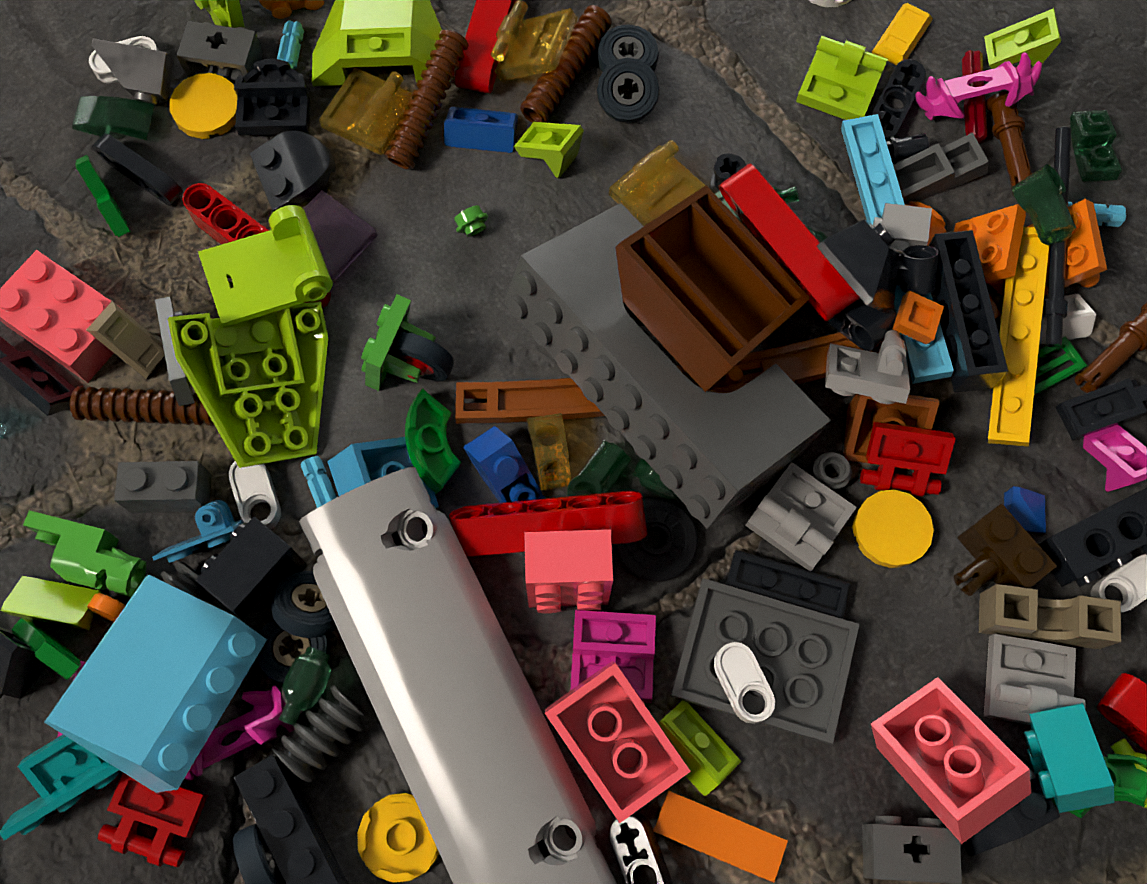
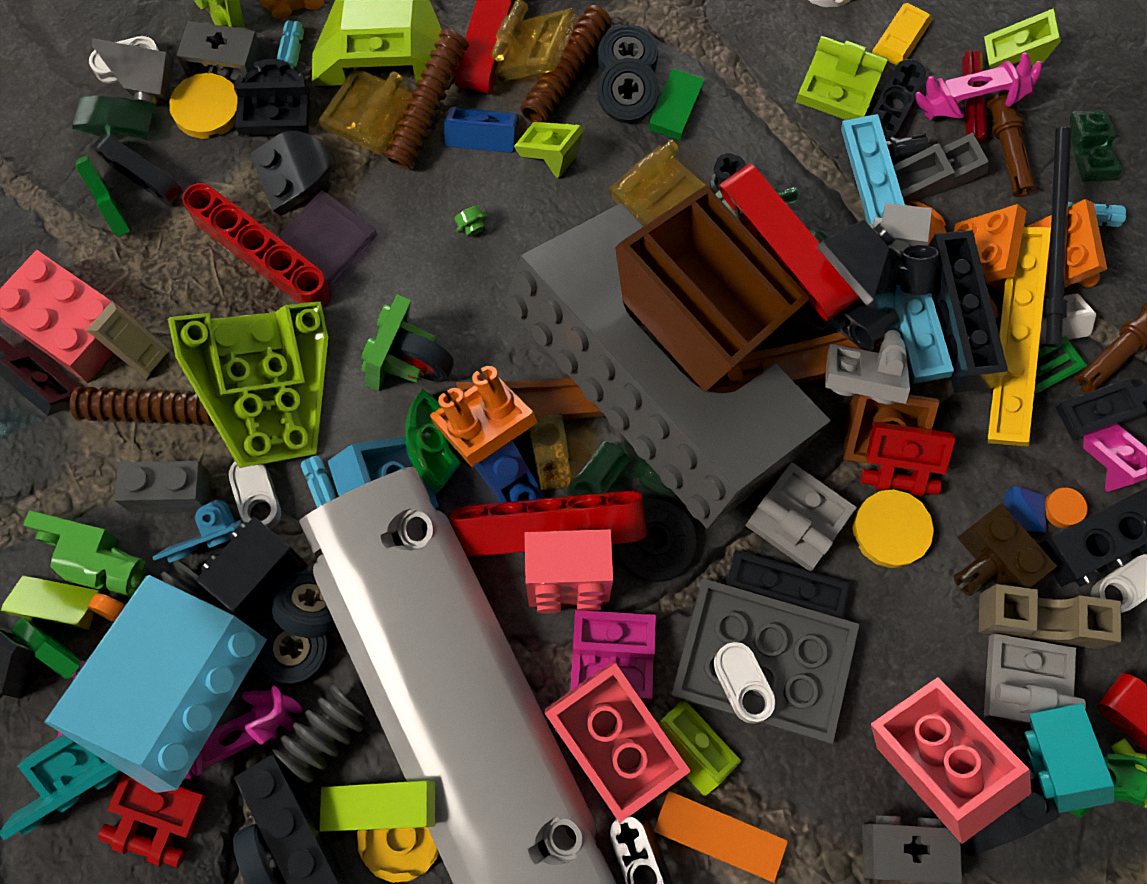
(179, 382): plate -> none
(267, 269): lime door -> none
(304, 683): clear green plant -> none
(378, 806): none -> lime tile
(482, 416): none -> orange plate
(676, 104): none -> green tile
(836, 462): dark grey plate -> none
(918, 317): orange tile -> none
(1043, 200): clear green piece -> none
(1065, 507): none -> orange tile

